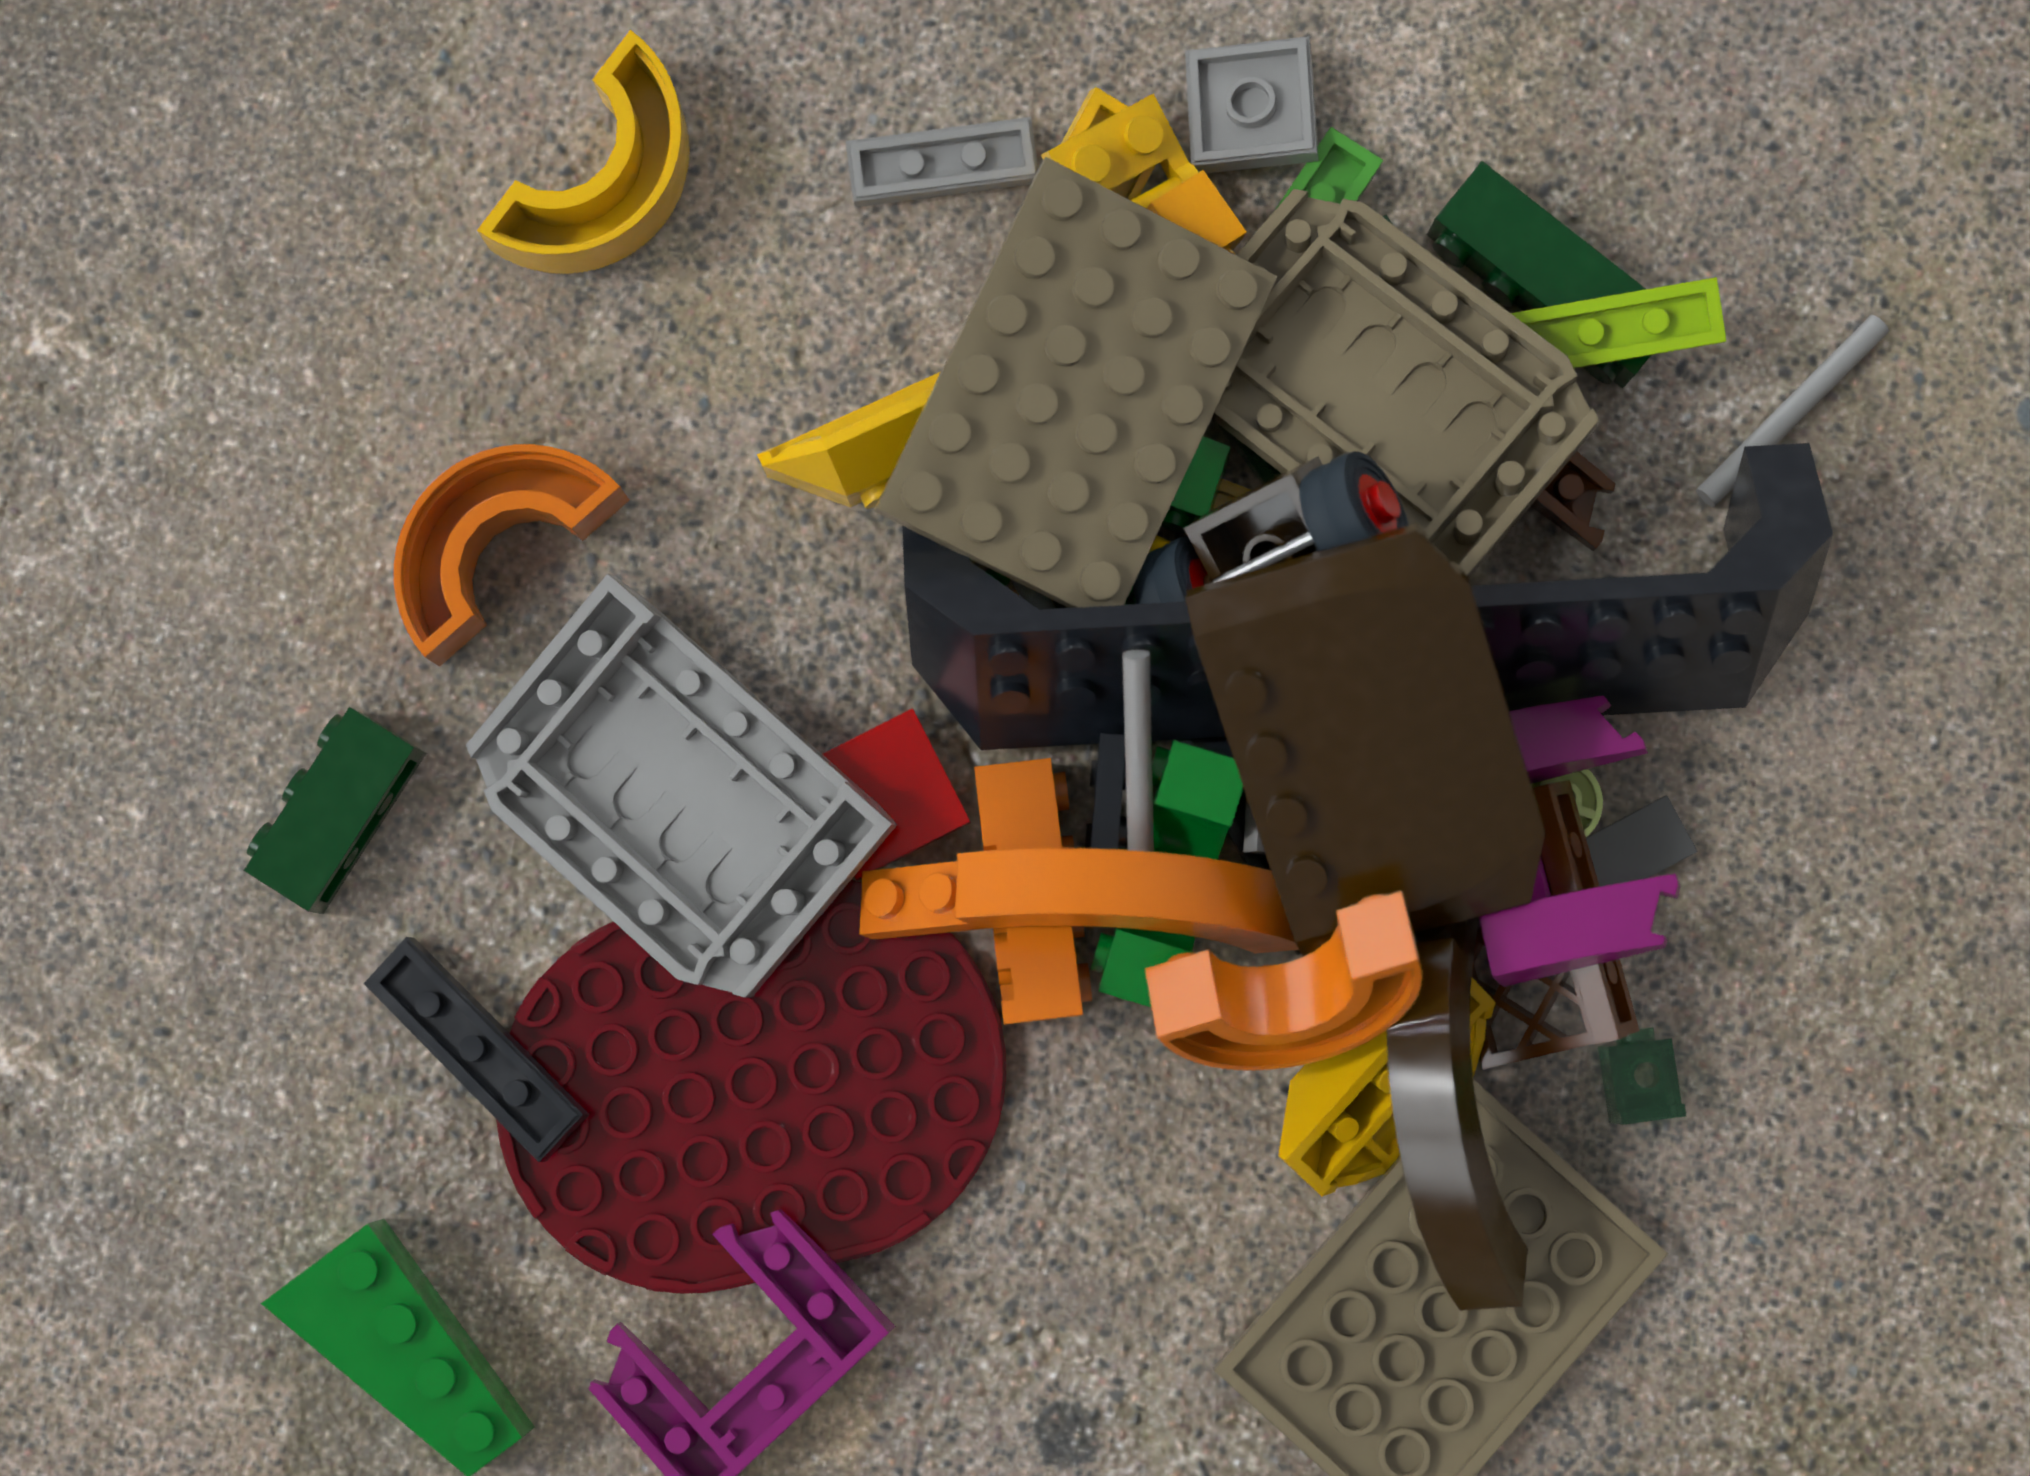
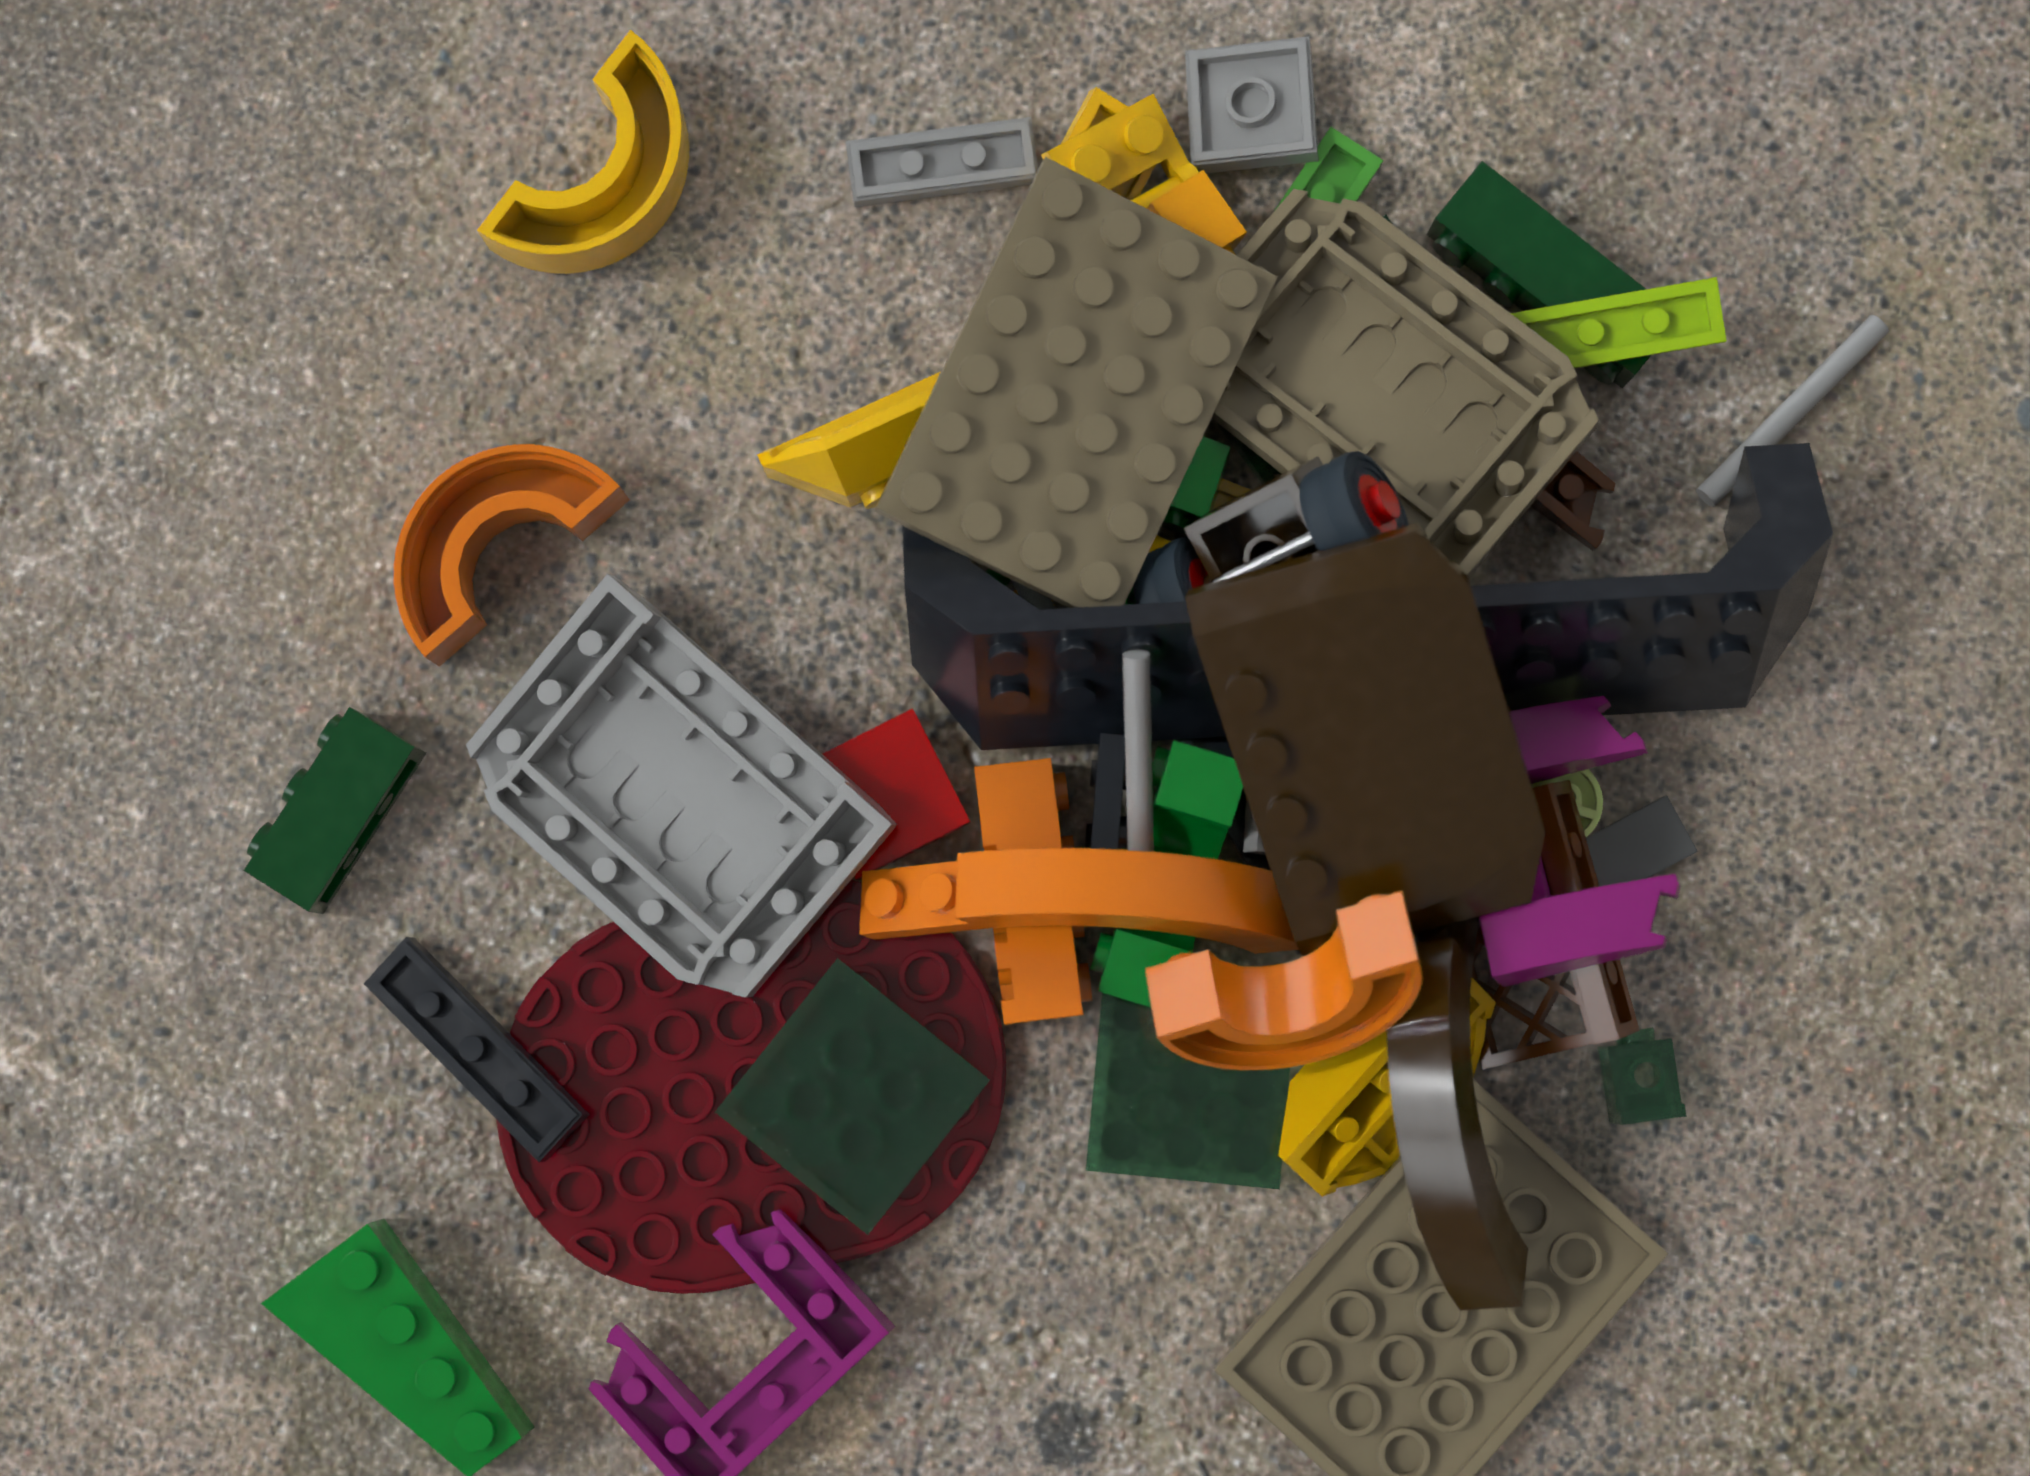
(852, 1096): none -> clear green plate
(1178, 1116): none -> clear green plate

